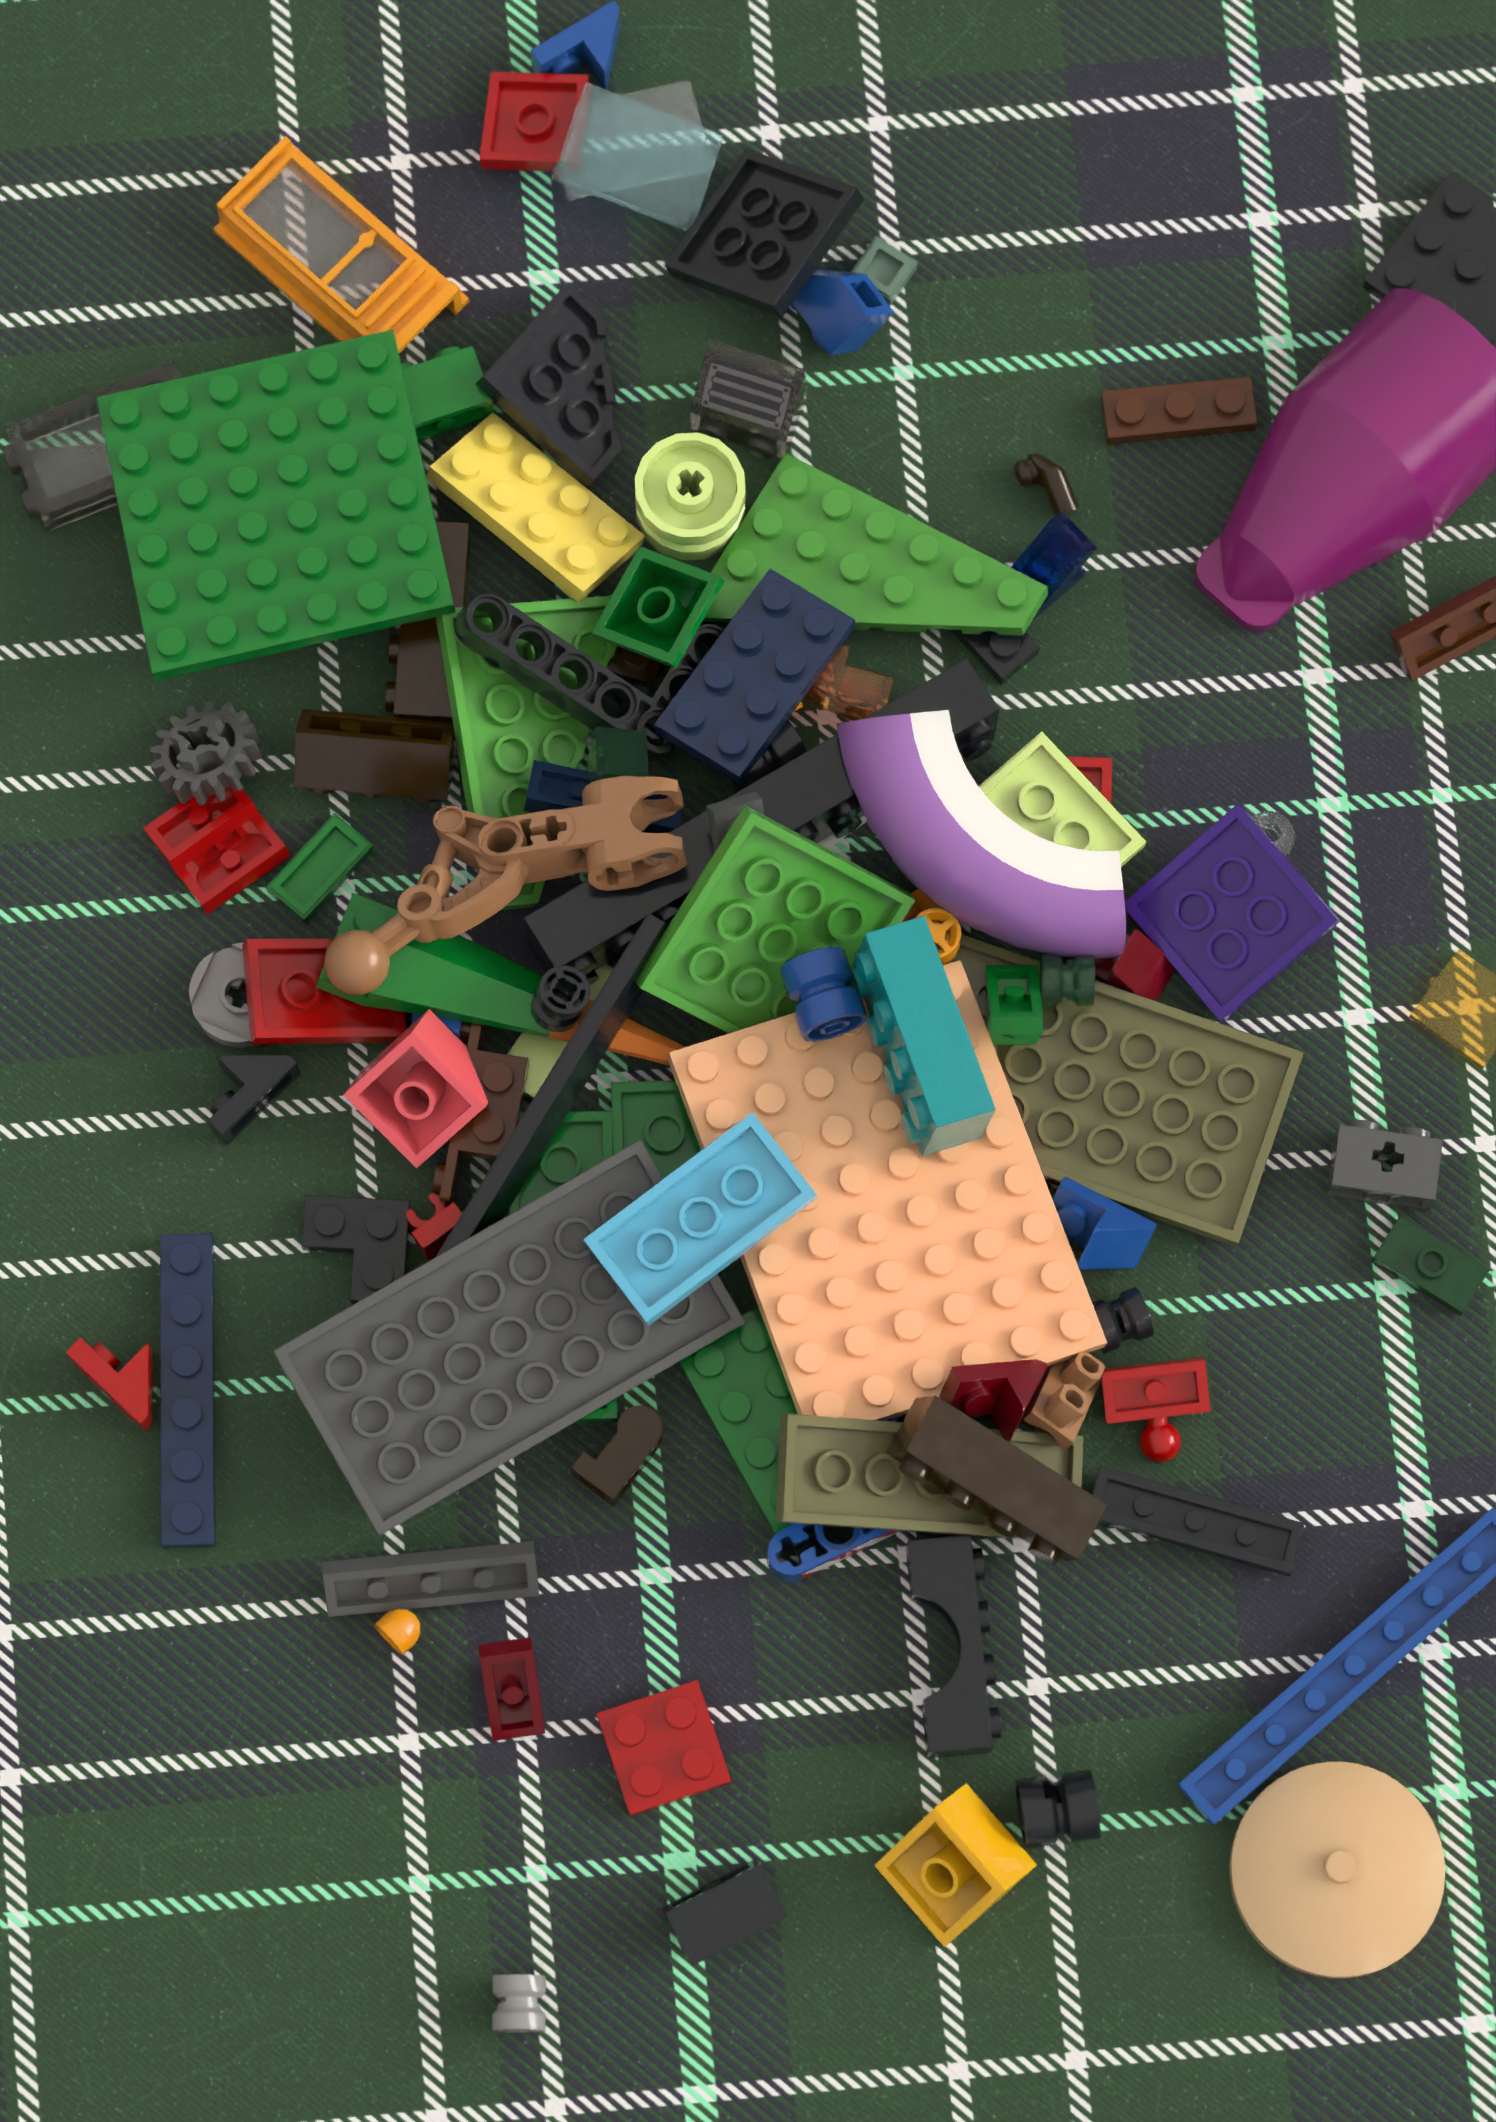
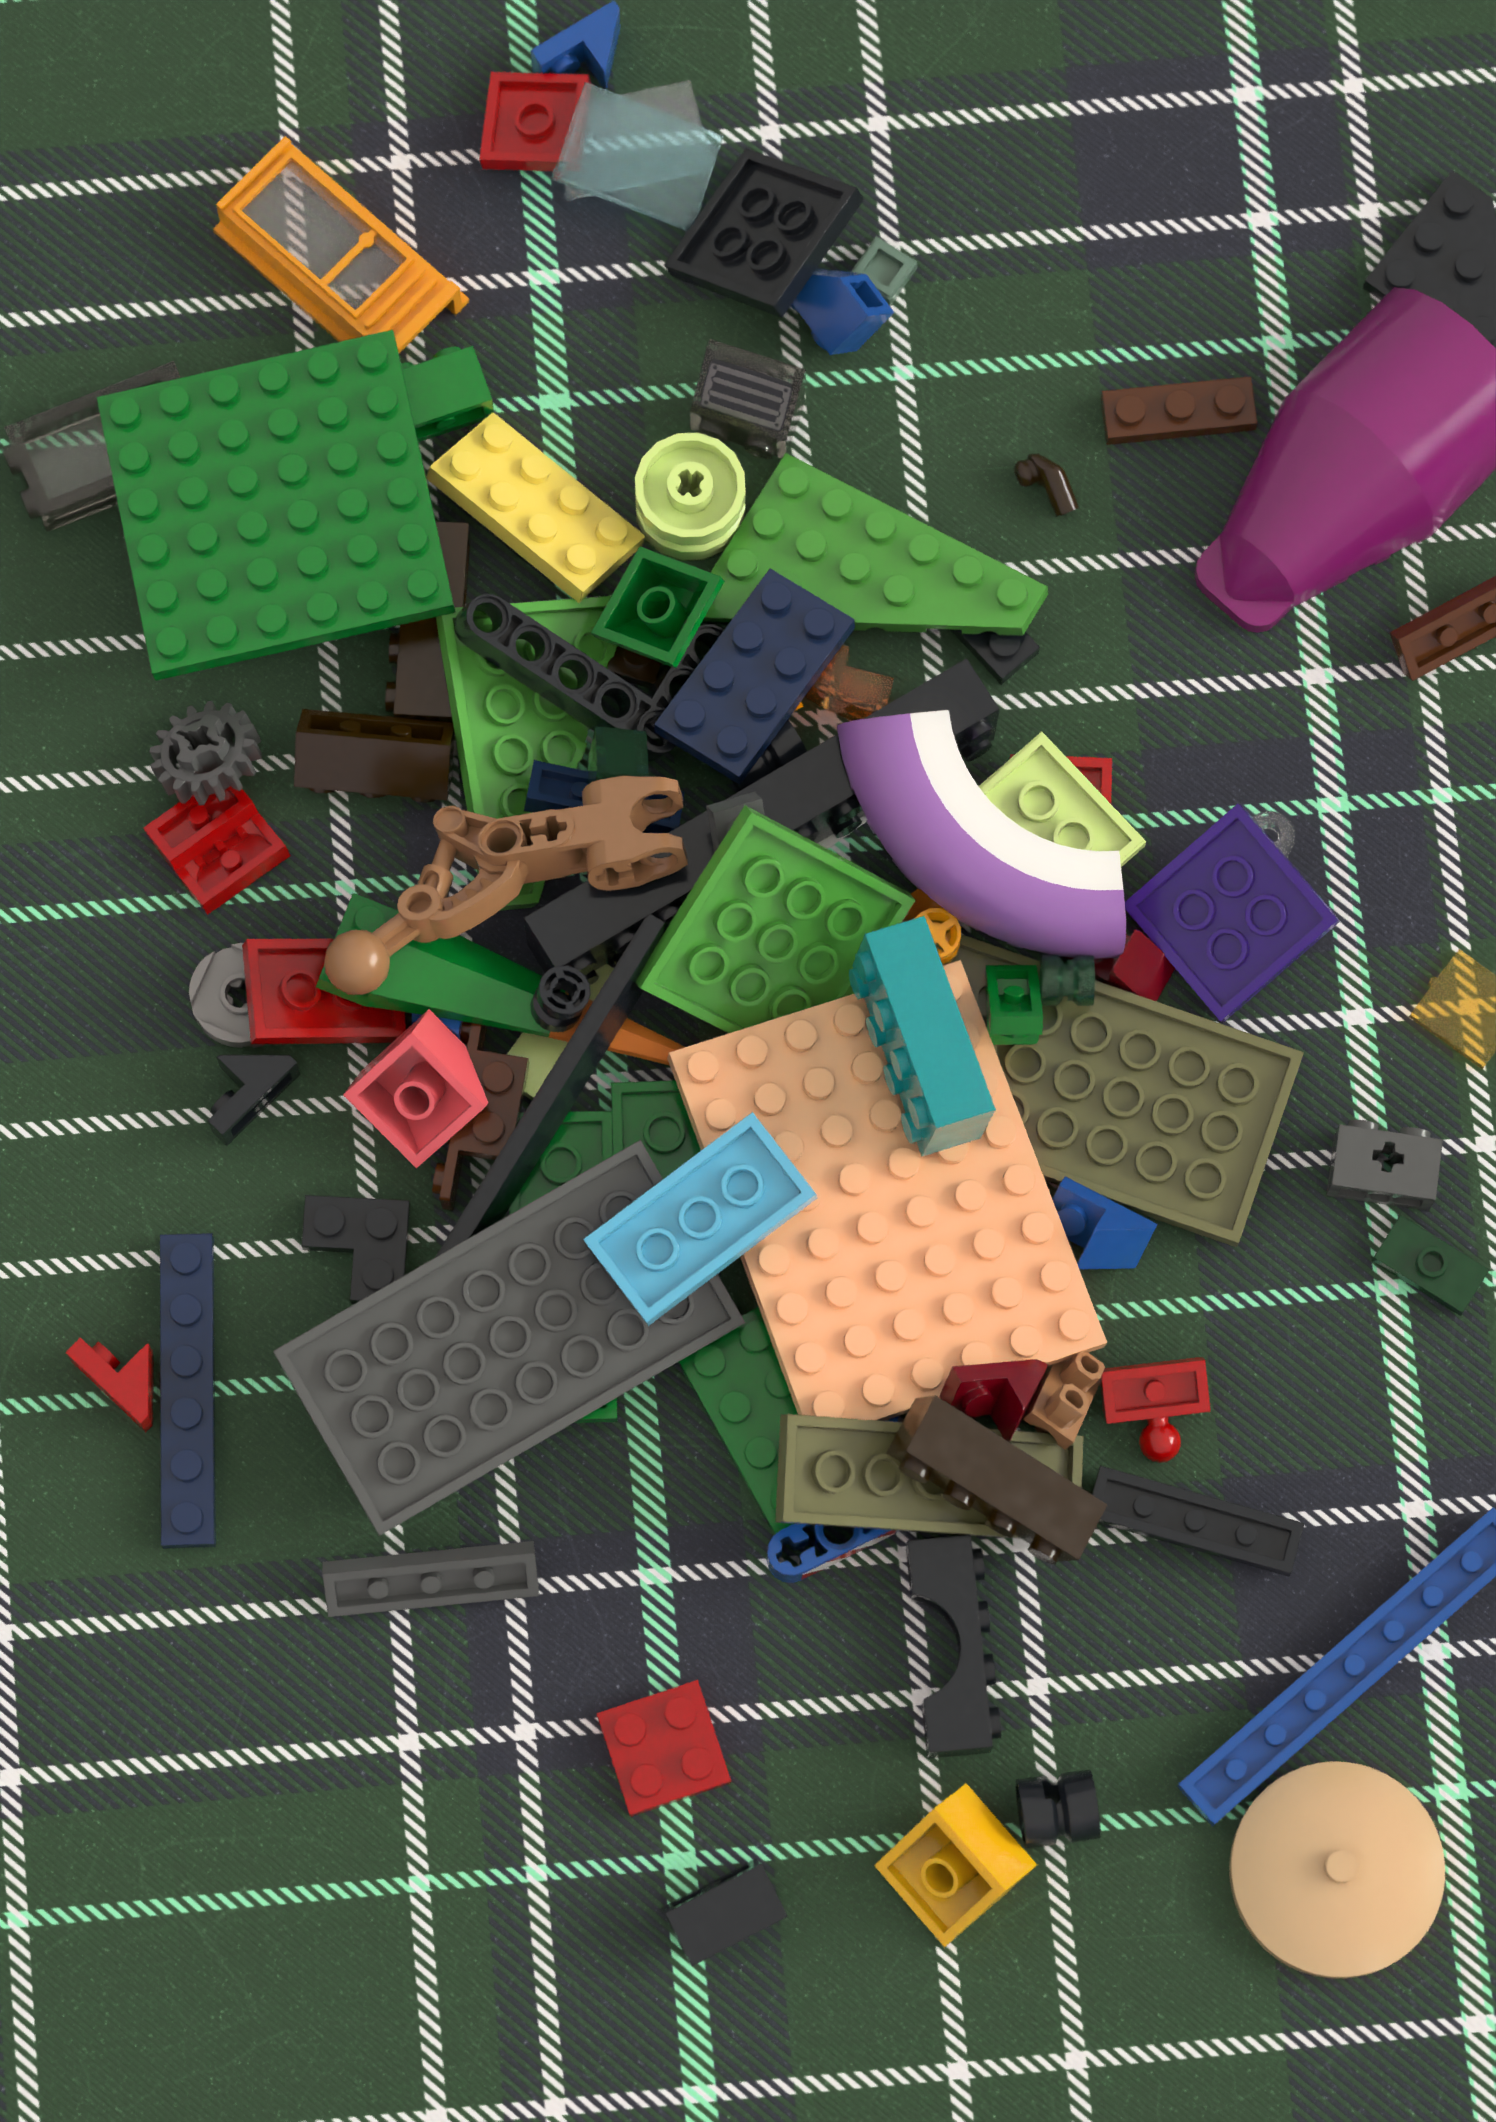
(319, 868): green tile -> none
(399, 1629): light orange hinge -> none
(432, 1233): red tile -> none
(511, 1688): dark red slope -> none
(519, 2004): light grey wheel -> none
(560, 385): black plate -> none
(624, 1456): dark brown leg -> none
(821, 986): blue wheel -> none
(1056, 558): clear blue slope -> none
(1128, 1317): black wheel -> none

